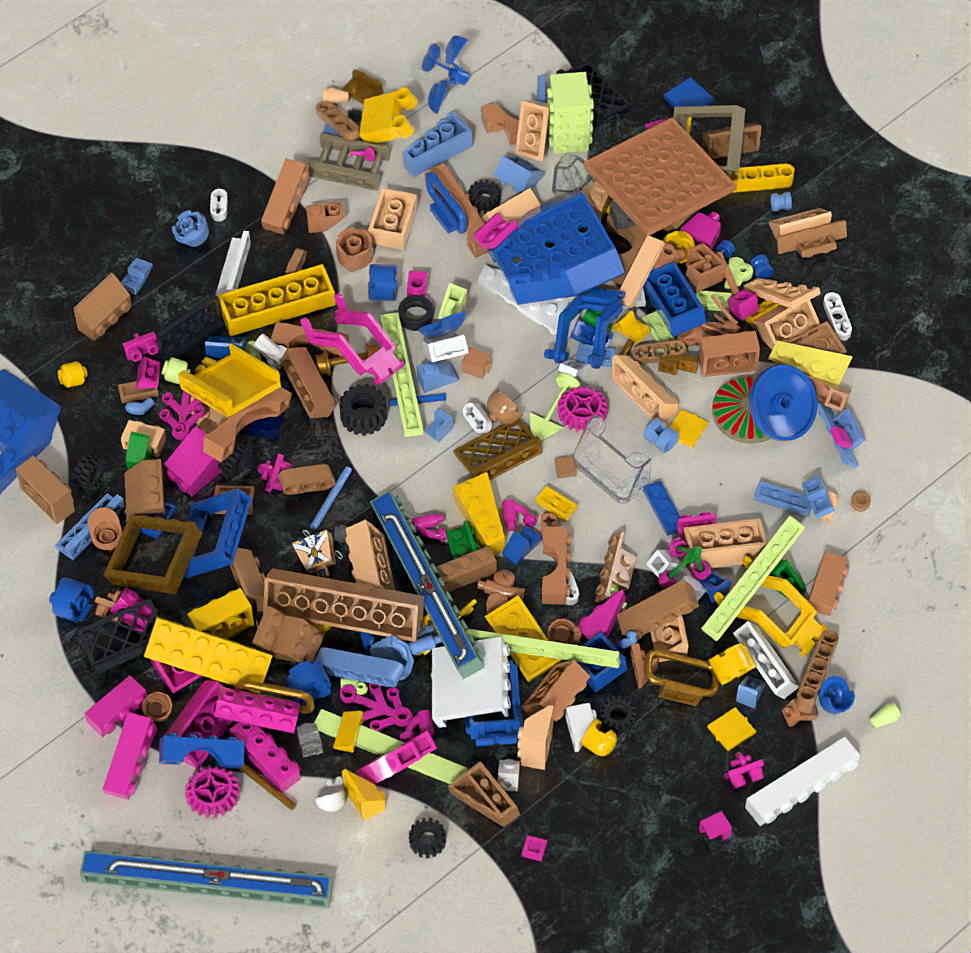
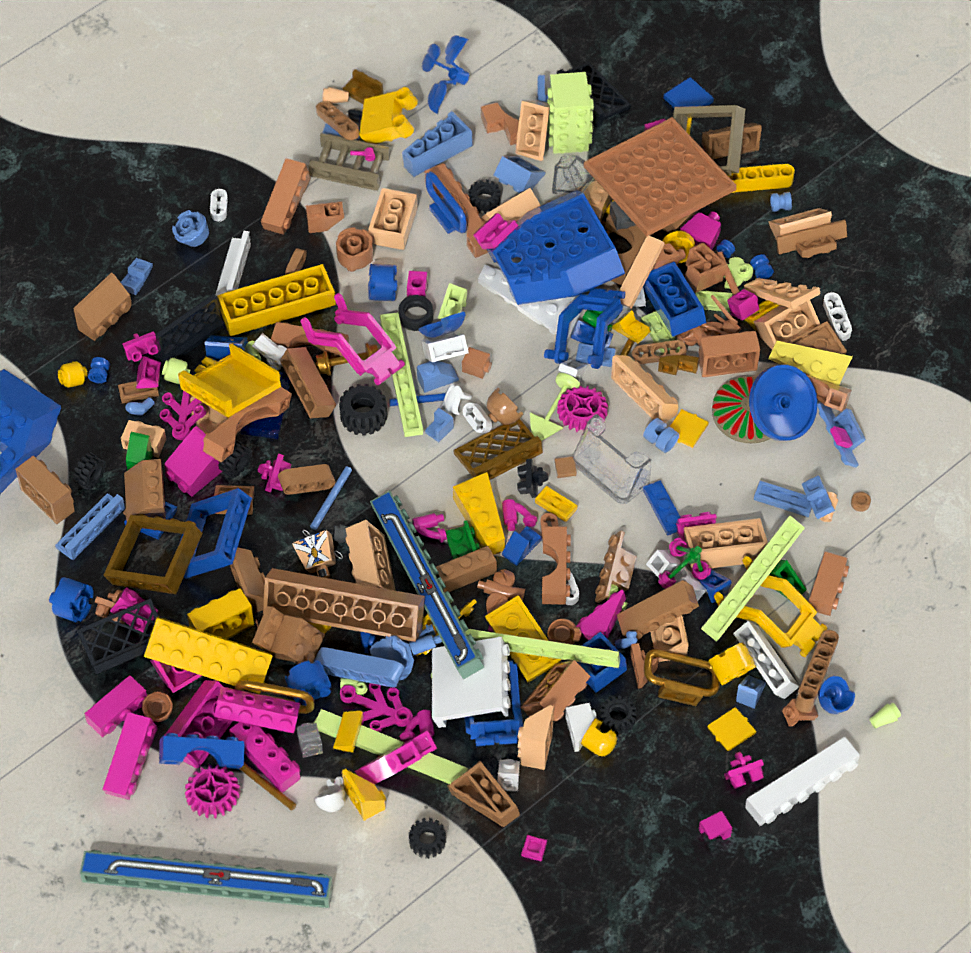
(99, 369): none -> blue wheel
(104, 528): nougat piece -> none
(453, 398): none -> white piece
(534, 477): none -> black hips

